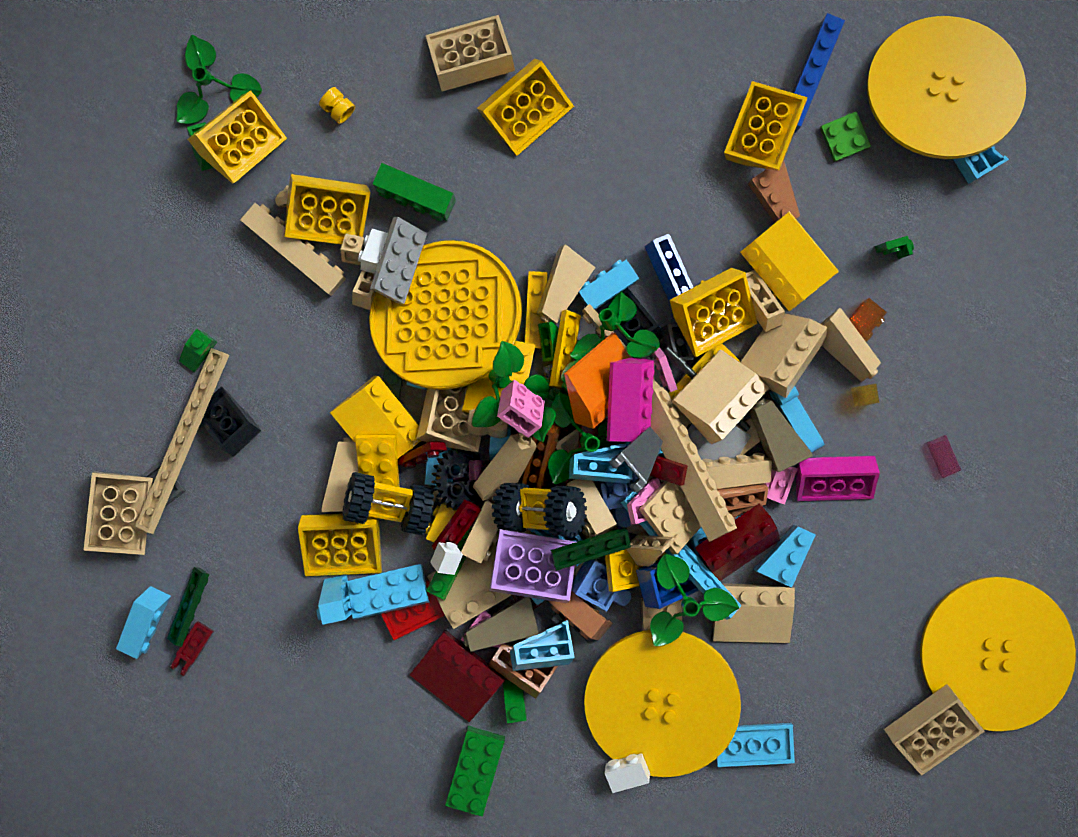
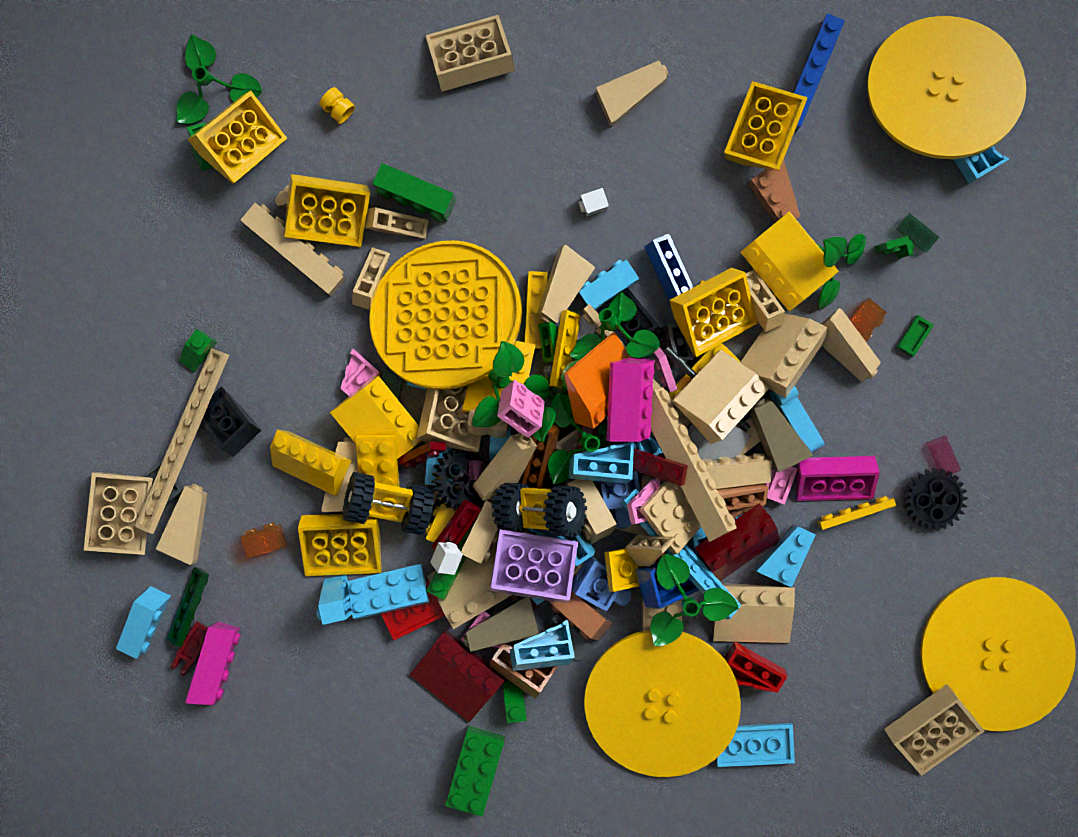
(184, 528): none -> tan slope
(213, 664): none -> dark pink slope
(263, 541): none -> clear orange brick
(308, 461): none -> yellow slope
(351, 248): tan bracket -> none
(357, 373): none -> bright pink wing
(373, 248): white brick -> none
(395, 223): none -> tan slope
(398, 260): light grey plate -> none
(525, 106): yellow slope -> none
(590, 548): dark green plate -> none
(593, 202): none -> white brick
(627, 772): white brick -> none
(629, 91): none -> tan slope
(640, 457): dark grey flag -> none
(754, 670): none -> red wedge
(833, 249): none -> green plant
(845, 136): bright green plate -> none
(863, 510): none -> yellow plate
(865, 395): clear yellow brick -> none
(915, 336): none -> green tile
(917, 232): none -> clear green plate
(947, 511): none -> black gear

